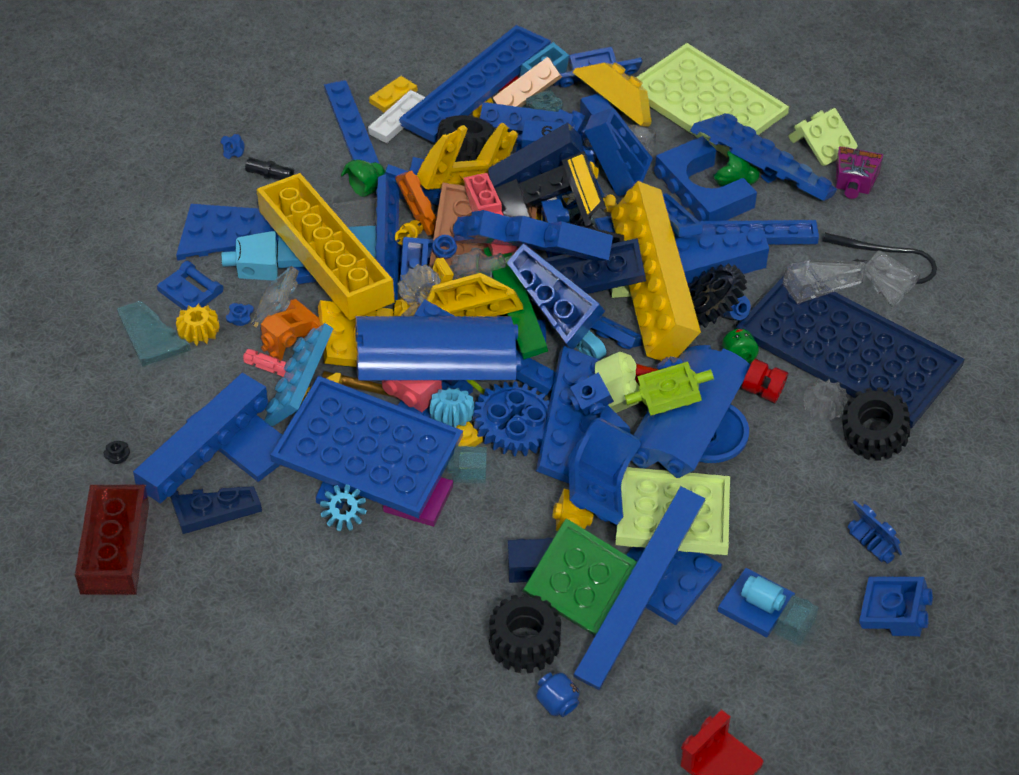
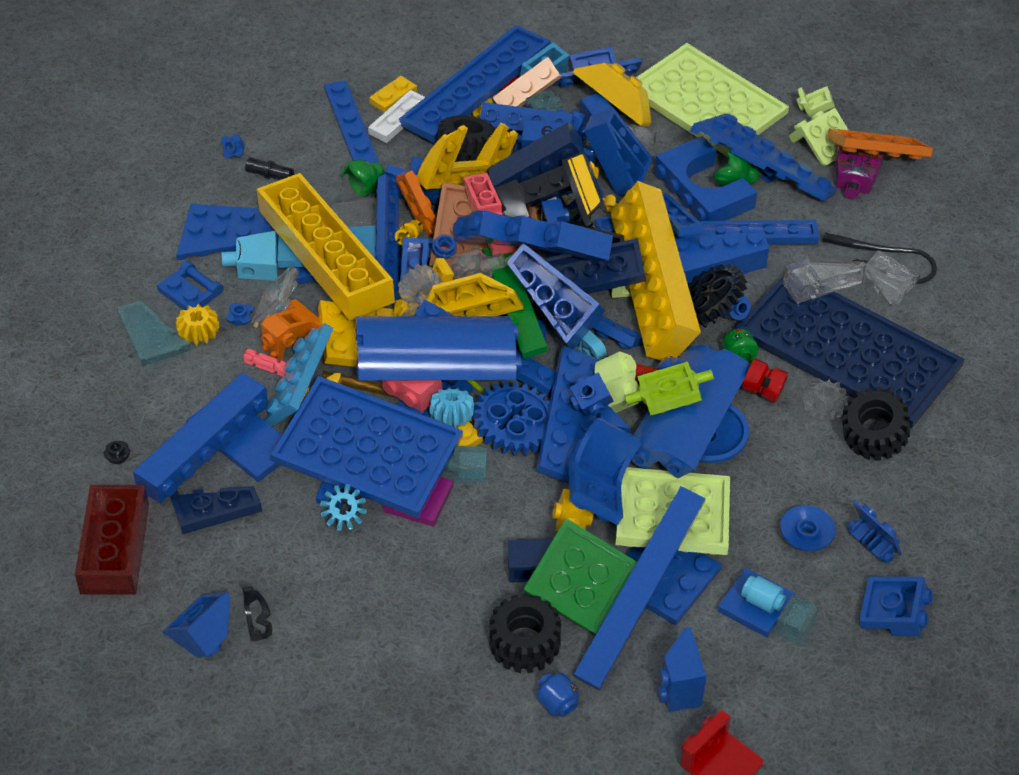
(202, 625): none -> blue slope
(249, 597): none -> black helmet
(682, 675): none -> blue slope
(811, 520): none -> blue dish
(815, 101): none -> yellowish green bracket
(875, 142): none -> orange plate

